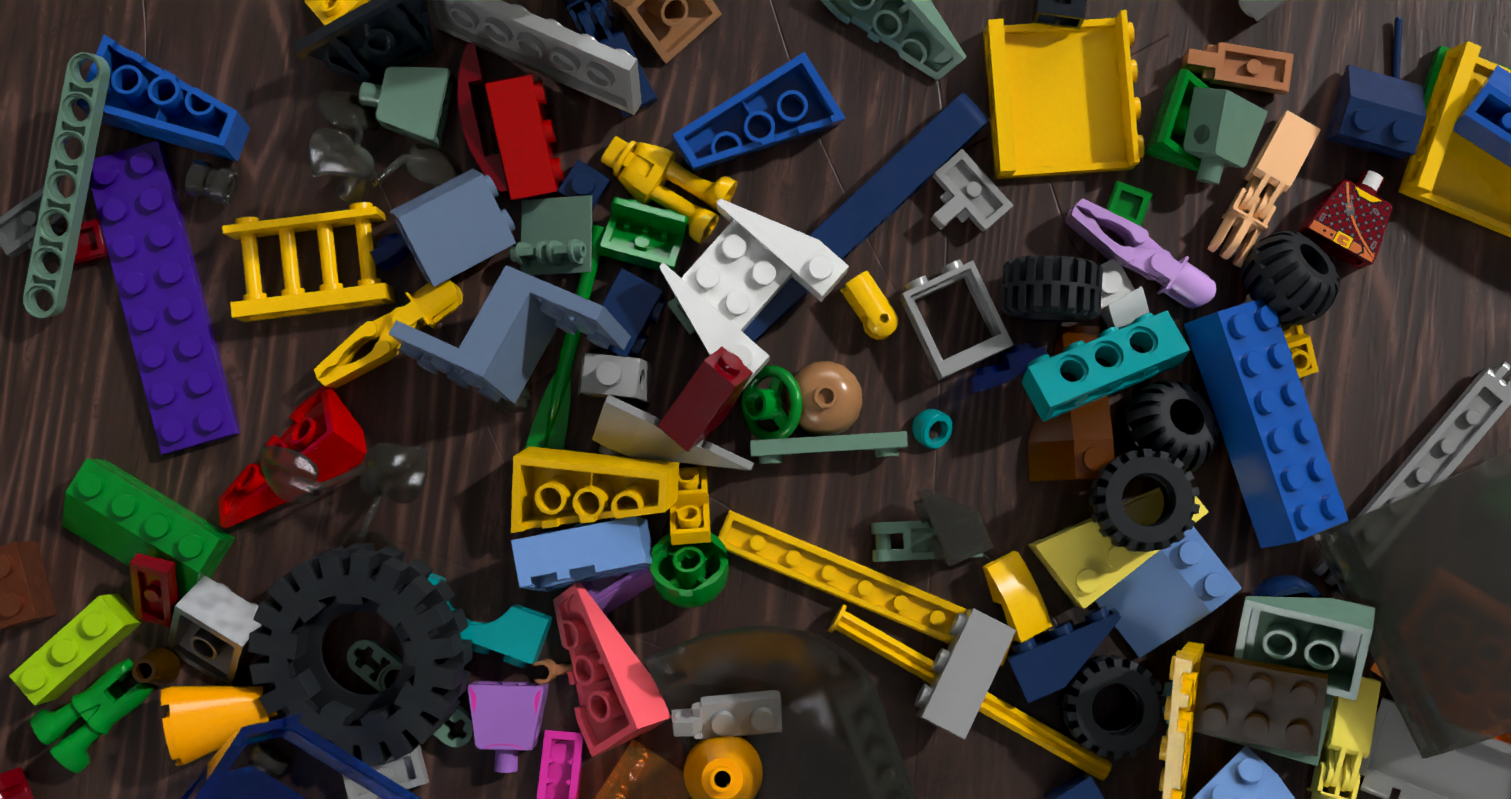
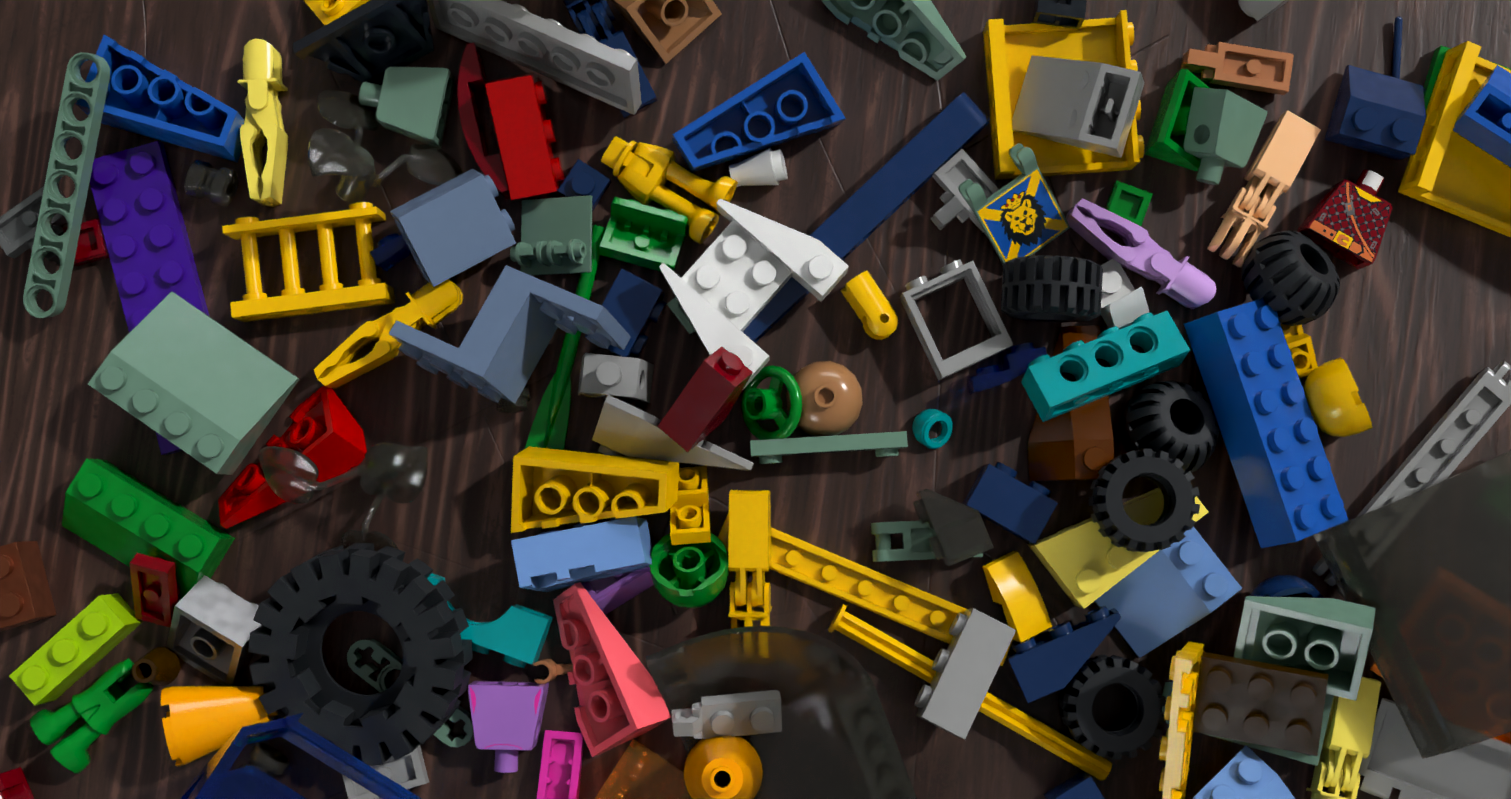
(195, 383): none -> sand green slope
(263, 120): none -> light yellow arm
(749, 551): none -> yellow arm
(760, 169): none -> white cone
(1011, 503): none -> dark blue brick
(1020, 214): none -> flag
(1078, 103): none -> light grey slope
(1336, 400): none -> yellow cylinder

